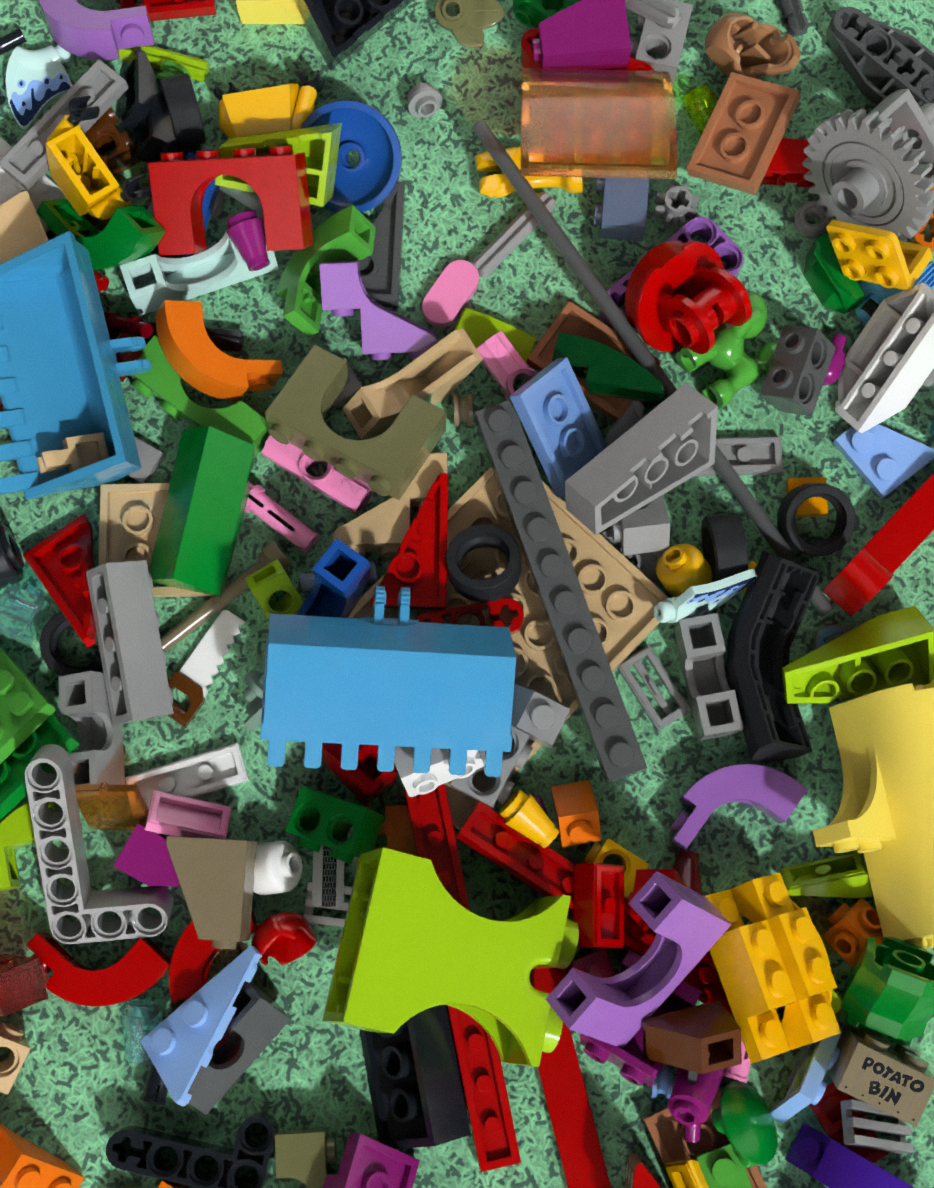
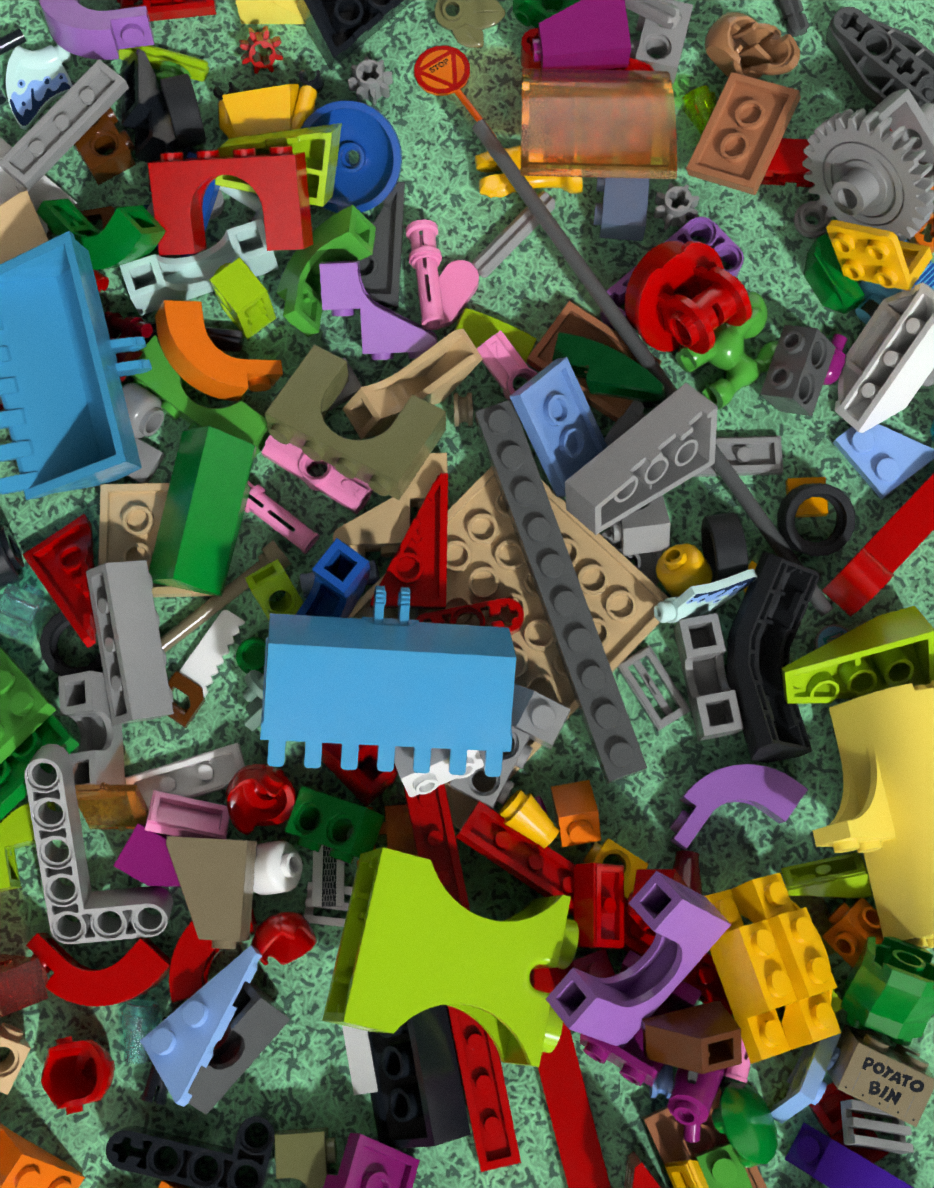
(77, 453): tan plate -> none
(77, 1073): none -> red cap
(82, 172): yellow torso -> none
(143, 410): none -> light grey head
(242, 297): none -> lime brick
(249, 239): magenta cone -> none
(251, 655): none -> green plate
(259, 797): none -> red cap
(266, 42): none -> red gear
(360, 1060): none -> white sticker
(370, 80): none -> light grey gear
(424, 100): light grey plate -> none
(431, 310): none -> bright pink pin
(444, 72): none -> piece
(477, 537): black tyre -> none

